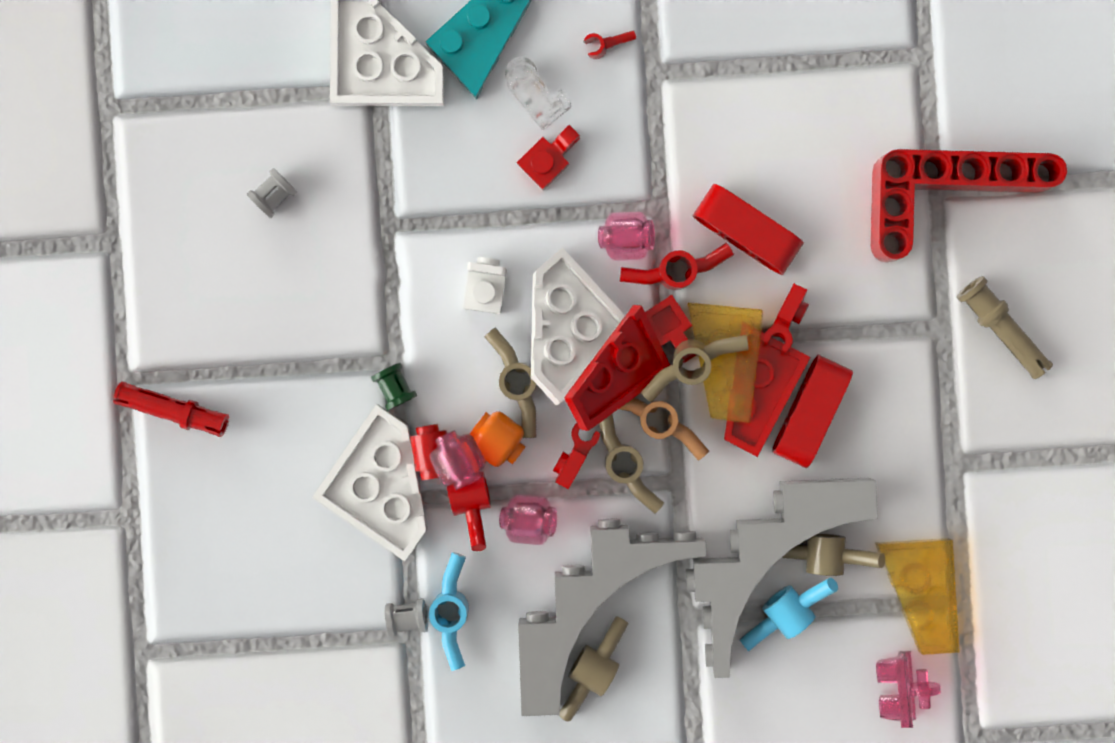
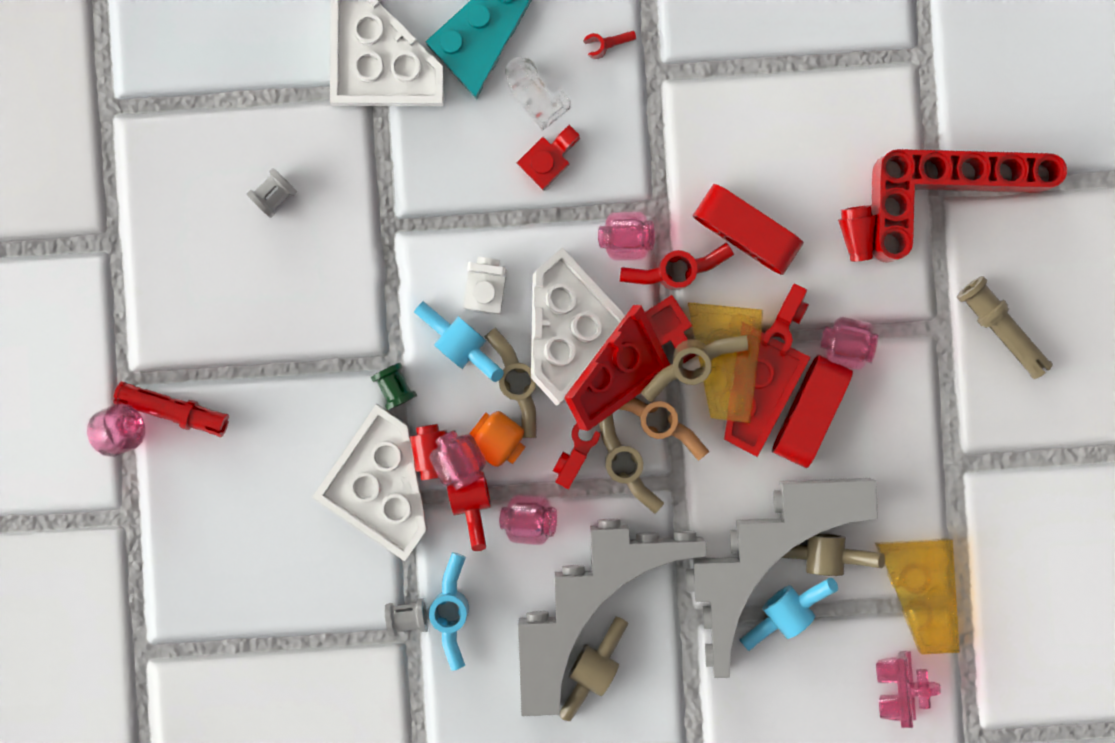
(116, 430): none -> clear pink head
(459, 342): none -> medium azure piece
(850, 342): none -> clear pink head
(858, 231): none -> red cone

